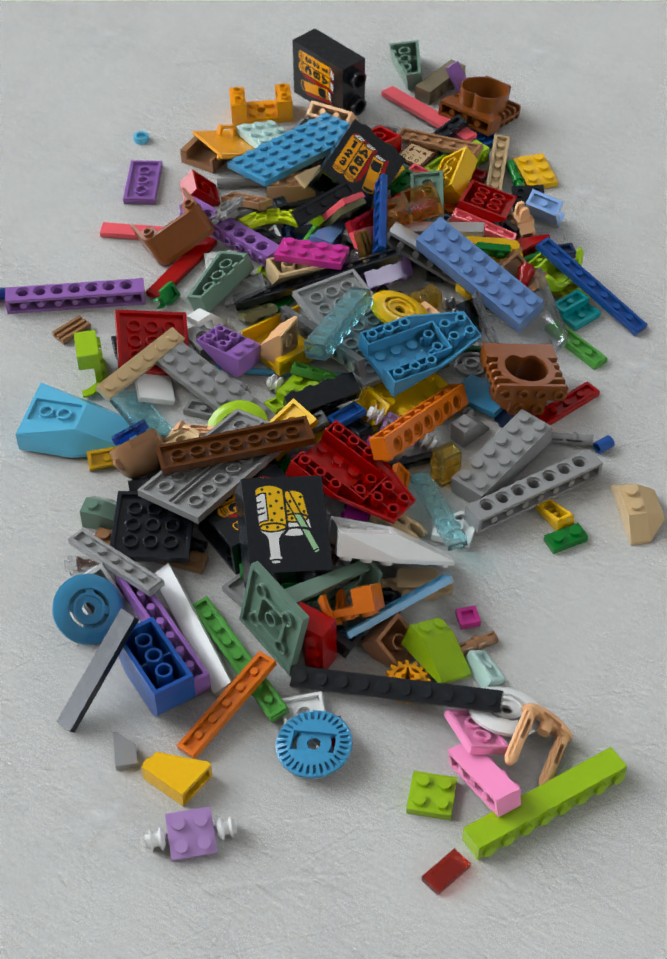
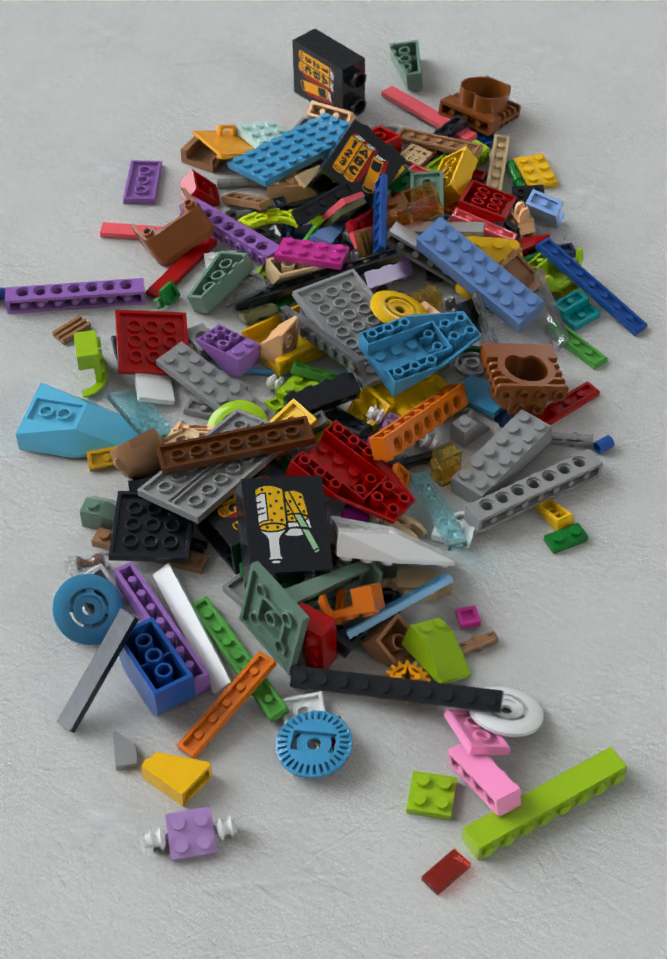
(116, 562): light grey tile -> none
(135, 429): clear blue plate -> none
(138, 364): tan plate -> none
(141, 137): medium azure tile -> none
(202, 317): white slope -> none
(227, 209): light grey animal -> none
(245, 112): light orange plate -> none
(338, 323): clear light blue brick -> none
(347, 414): blue tile -> none
(435, 84): dark tan brick -> none
(456, 75): medium lavender tile -> none
(484, 669): light aqua slope -> none
(498, 251): green plate -> none
(525, 273): red cone -> none
(548, 725): light nougat piece -> none
(639, 511): tan wedge -> none

